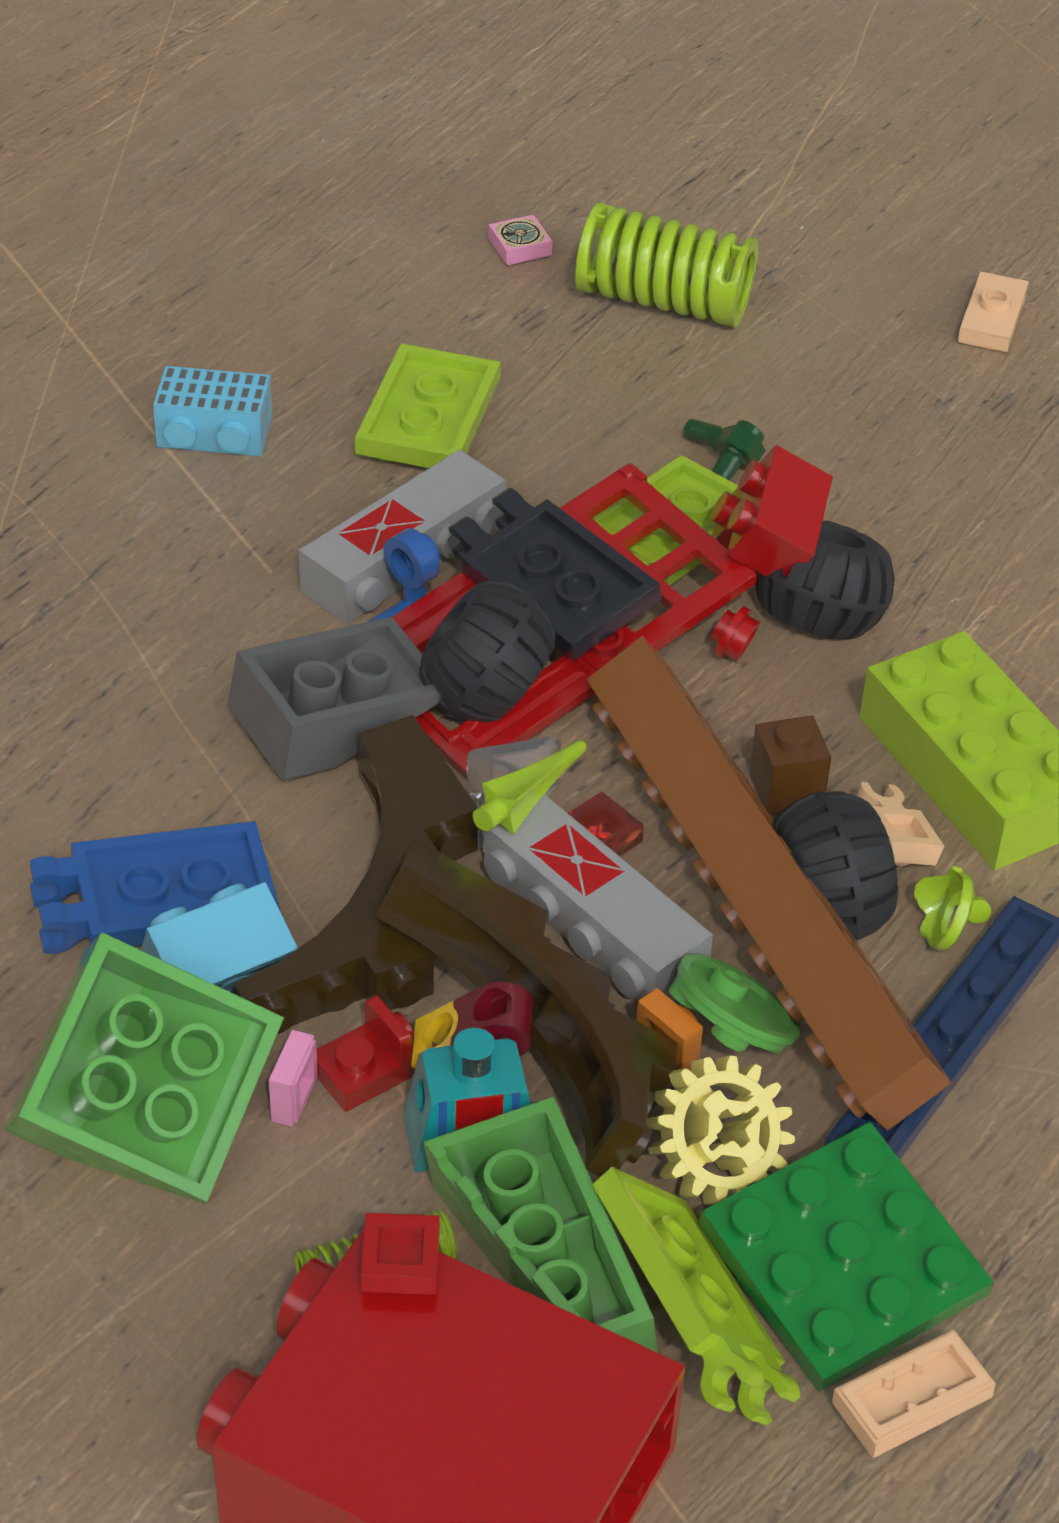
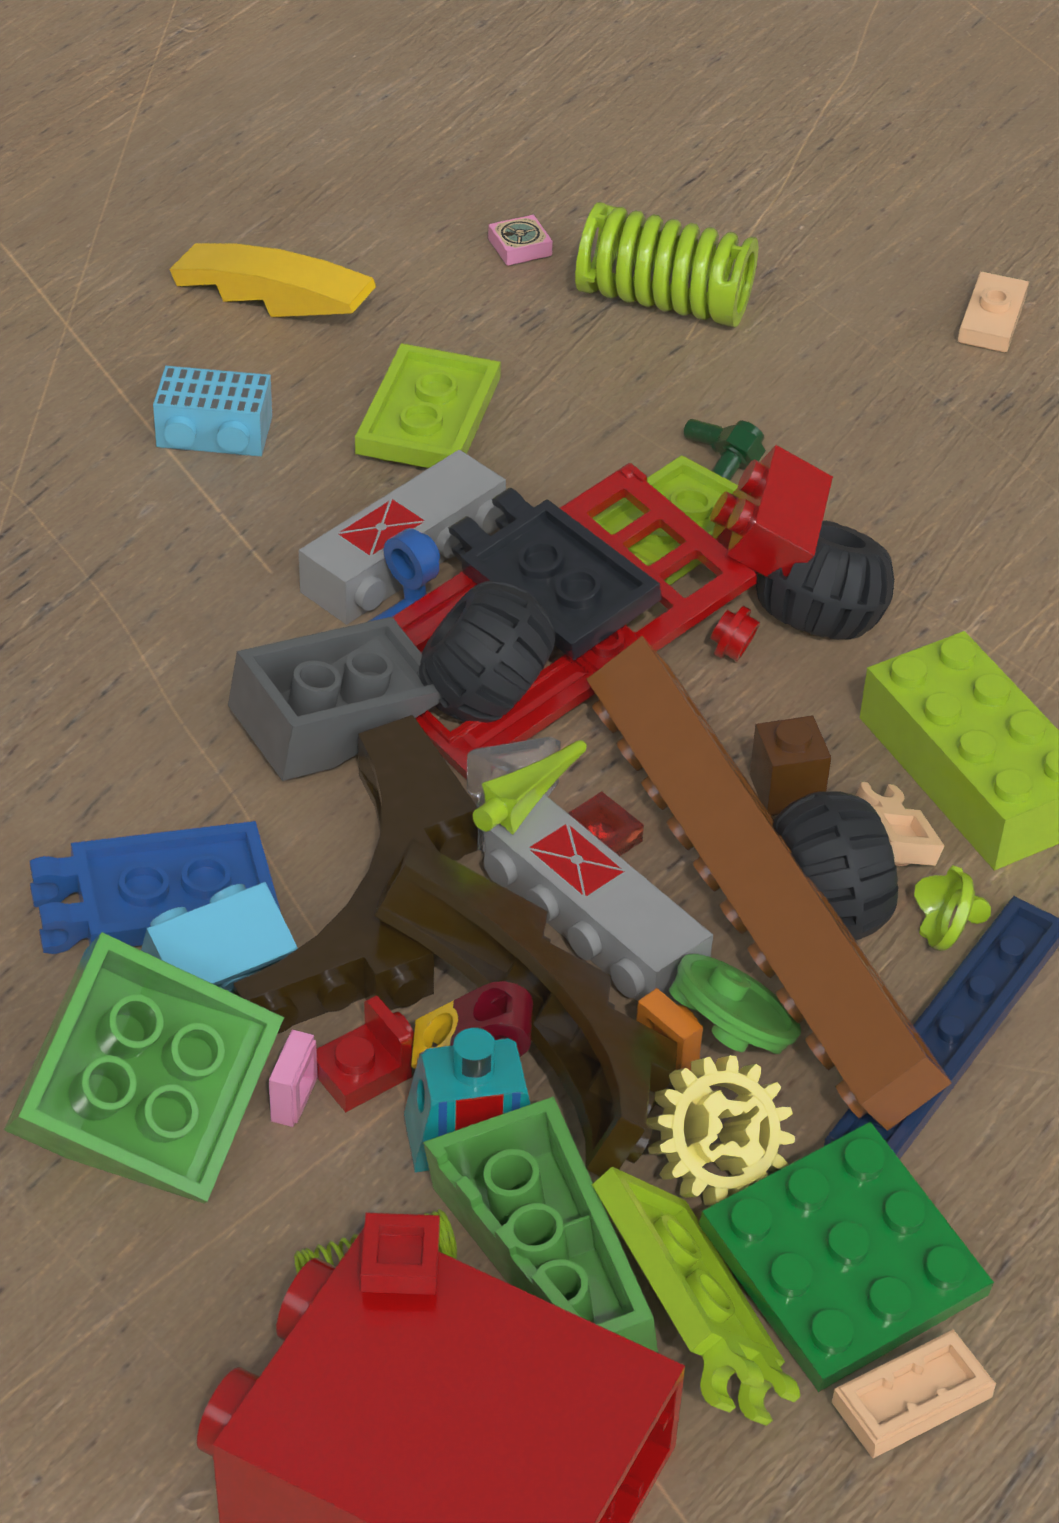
(283, 279): none -> yellow slope

